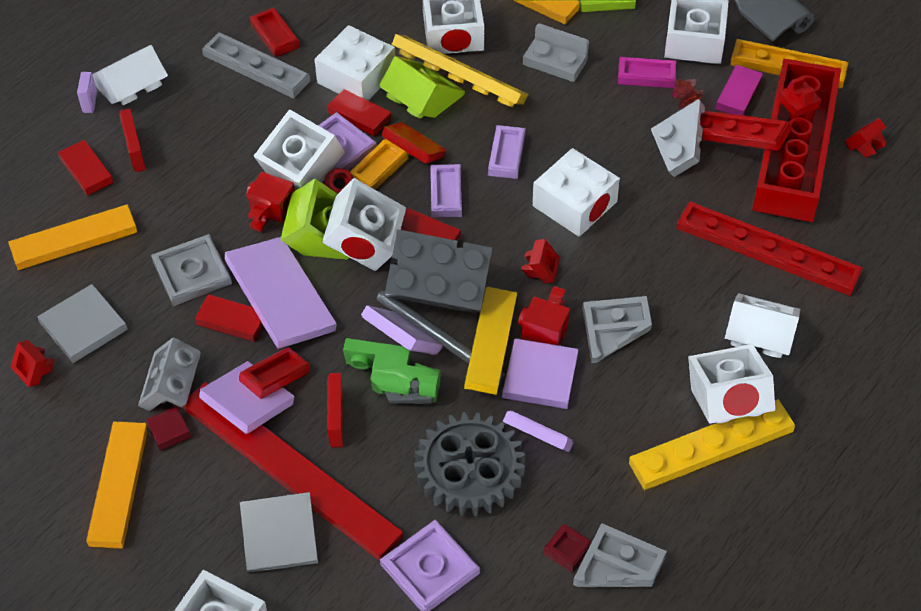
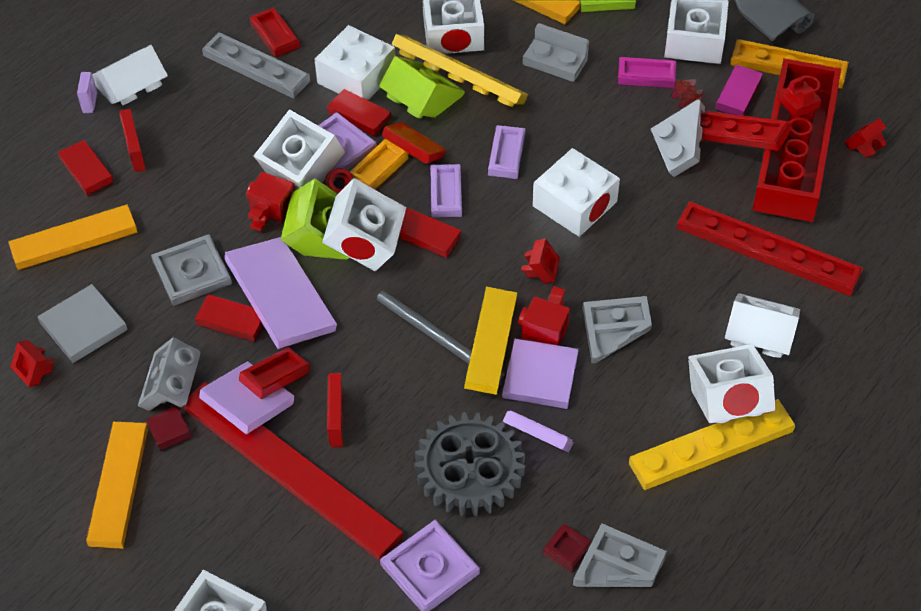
(278, 532): light grey tile -> none
(393, 371): bright green plate -> none
(401, 330): lavender tile -> none
(438, 272): dark grey piece -> none

